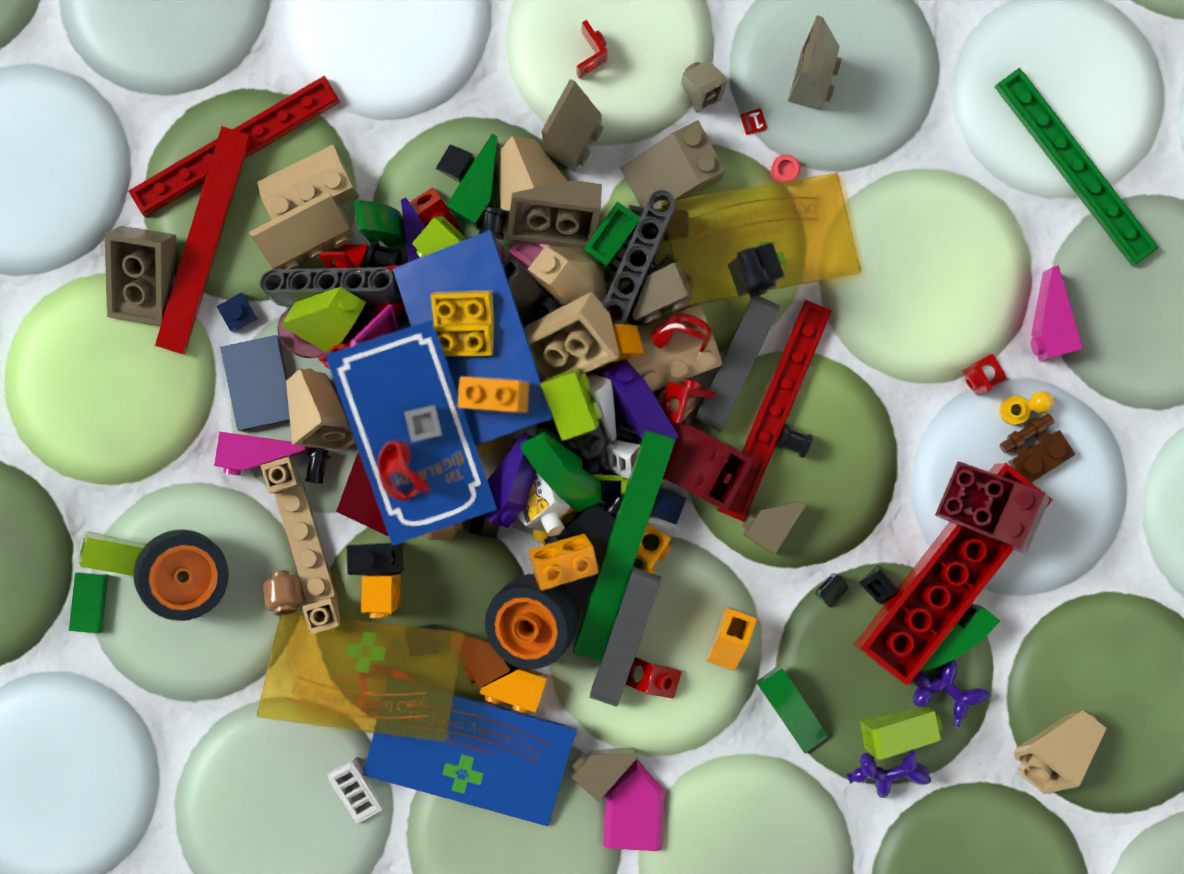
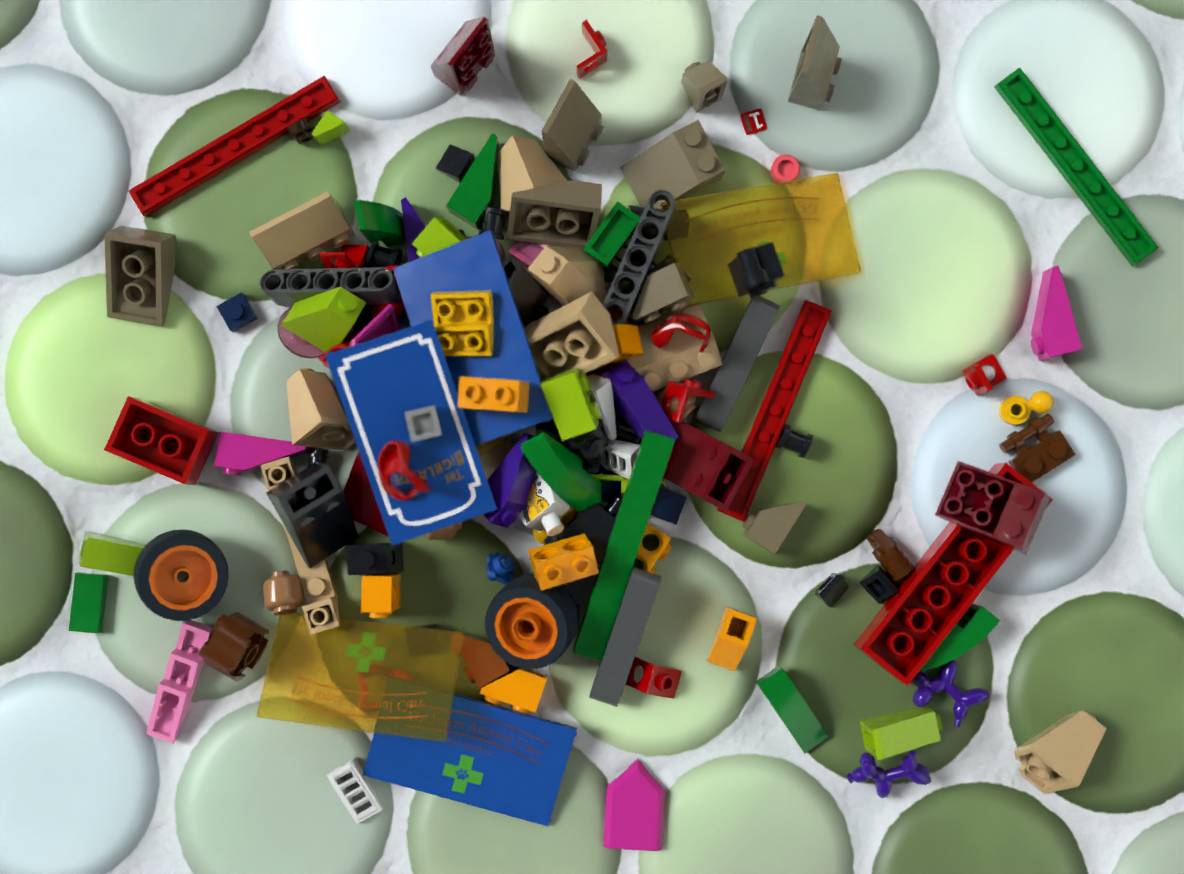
(161, 441): none -> red brick
(179, 683): none -> bright pink slope
(203, 240): red tile -> none
(234, 645): none -> reddish brown brick
(256, 382): sand blue tile -> none
(301, 131): none -> dark brown plate
(305, 181): tan slope -> none
(314, 513): none -> black slope
(329, 128): none -> lime slope
(432, 208): red bracket -> none
(465, 55): none -> dark red slope
(482, 527): black slope -> none
(500, 568): none -> blue plant
(602, 769): dark tan slope -> none
(889, 555): none -> reddish brown hinge

